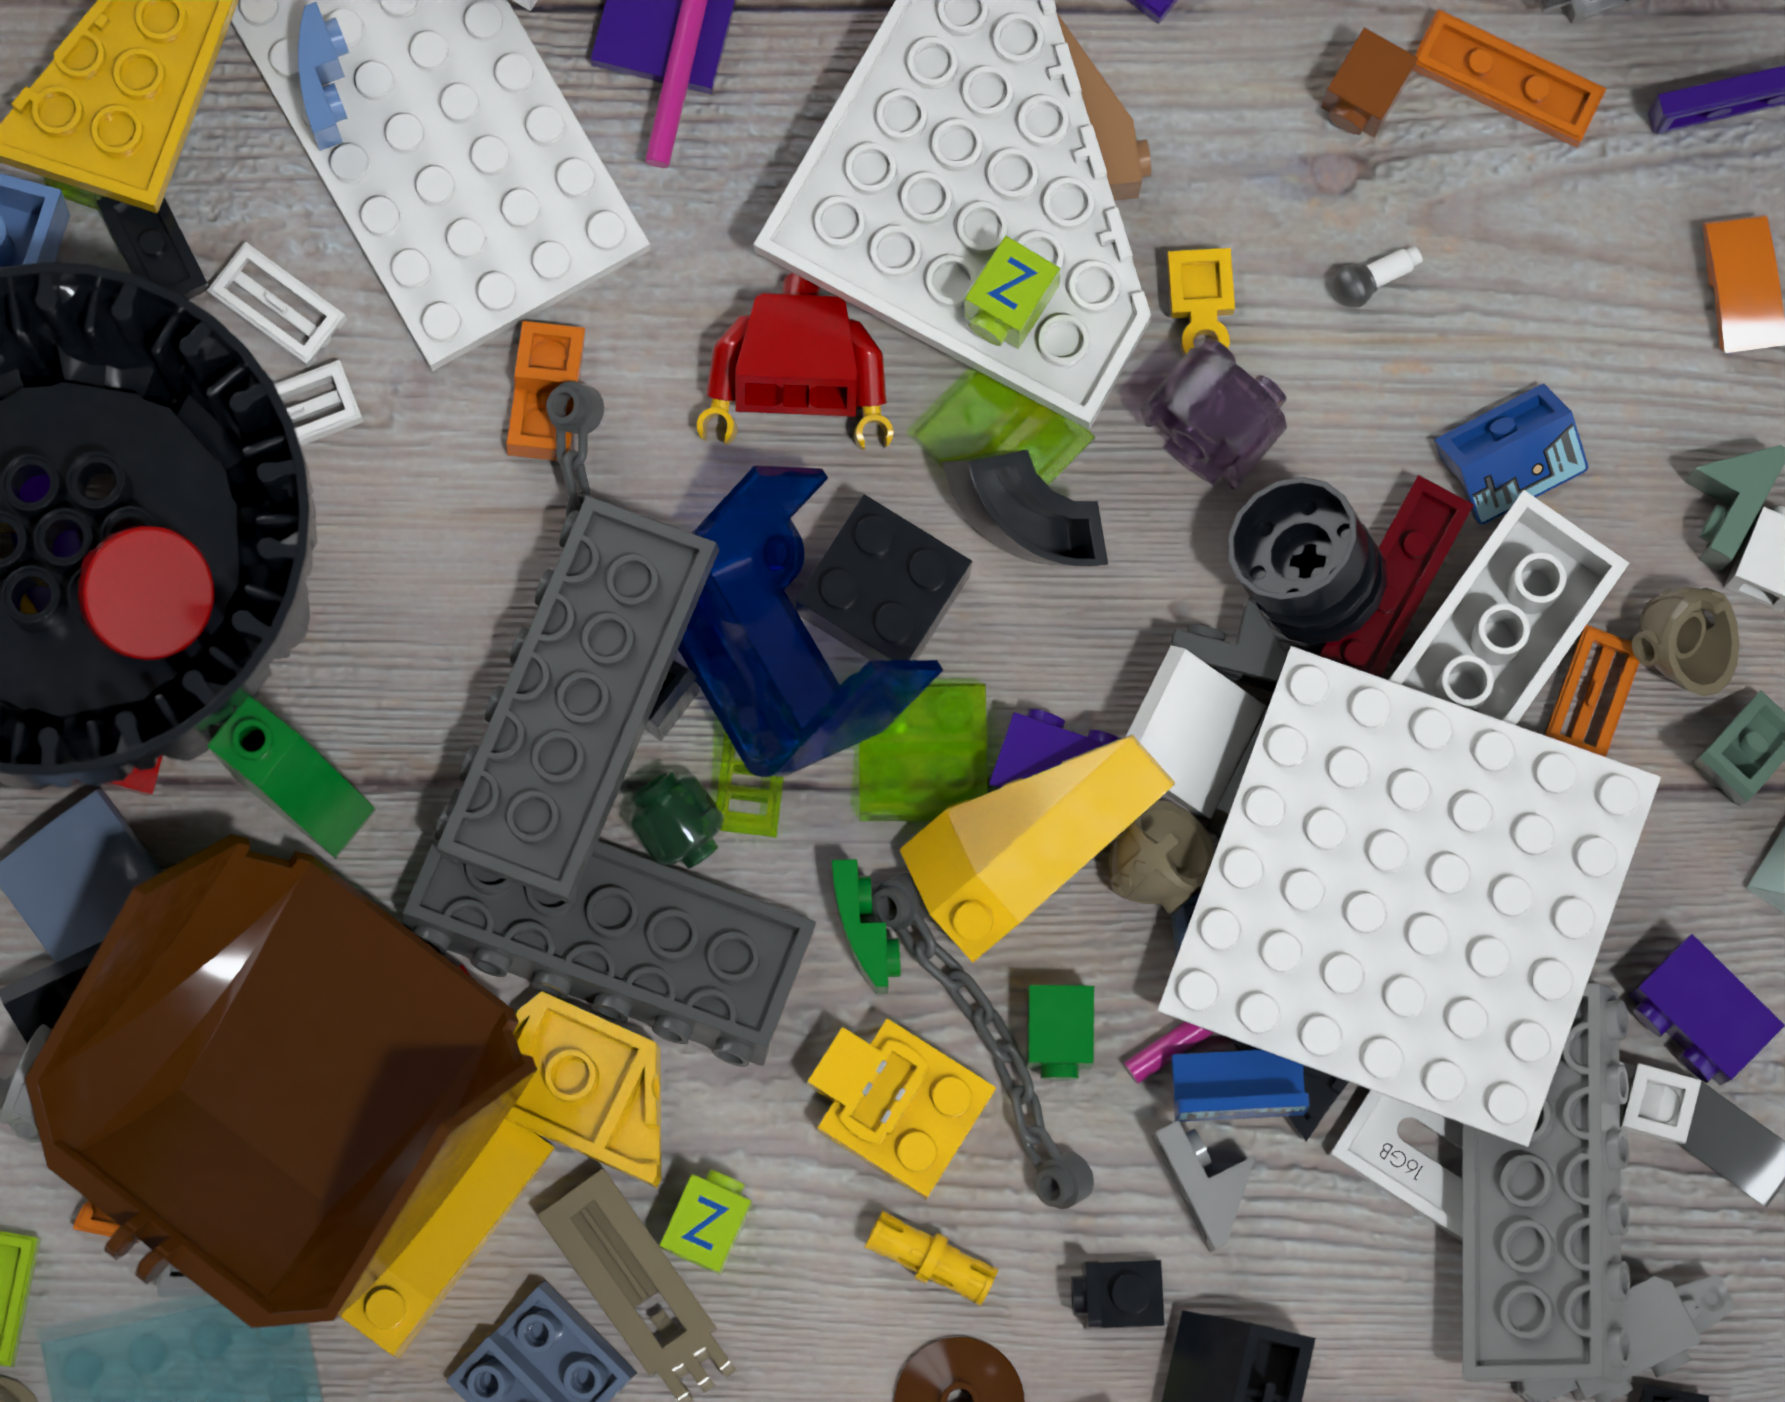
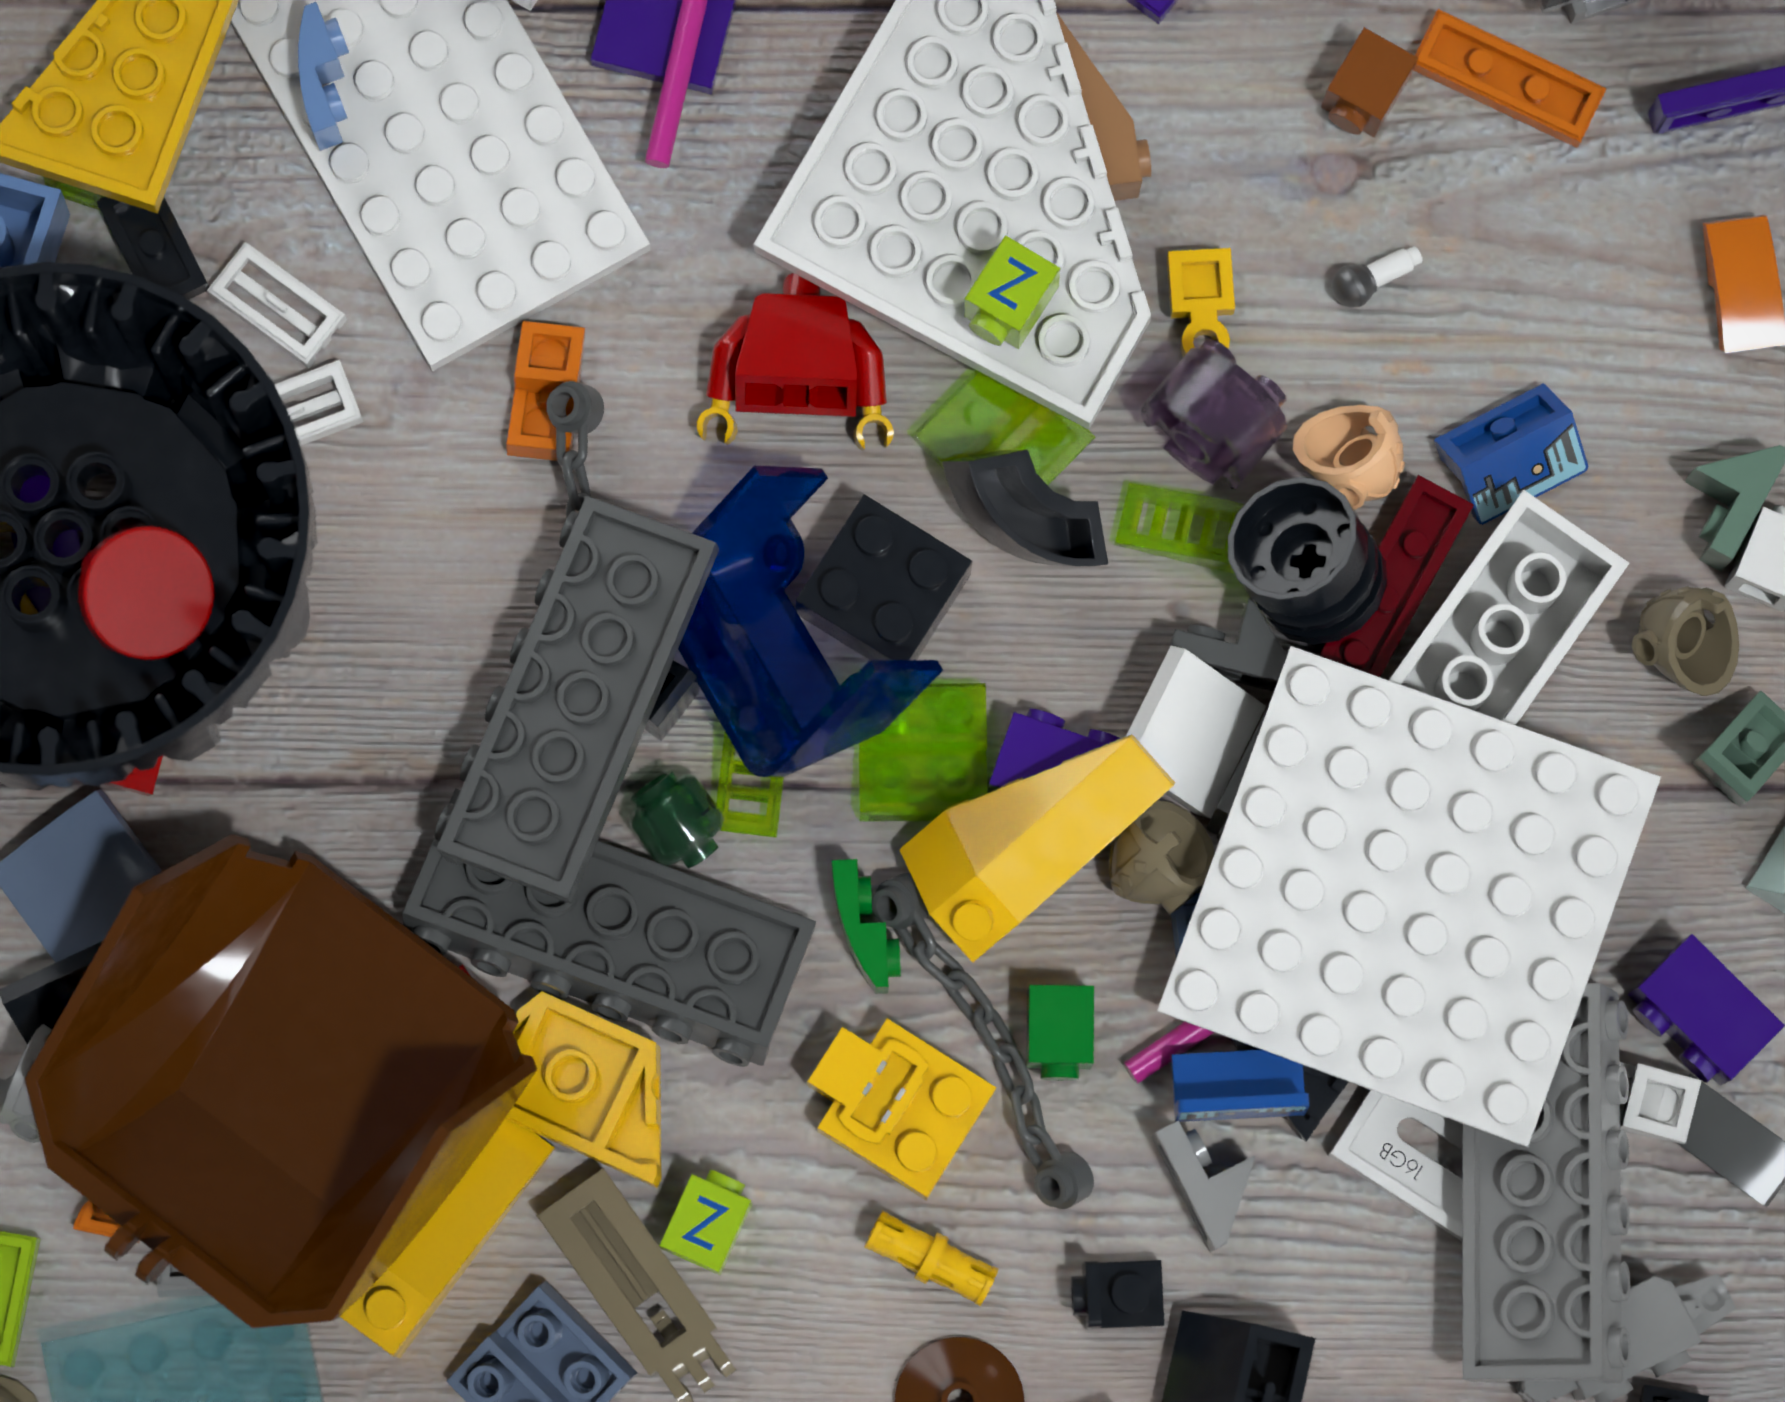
(290, 777): green slope -> none
(1177, 549): none -> clear neon green slope
(1347, 456): none -> light nougat helmet
(1610, 645): orange tile -> none

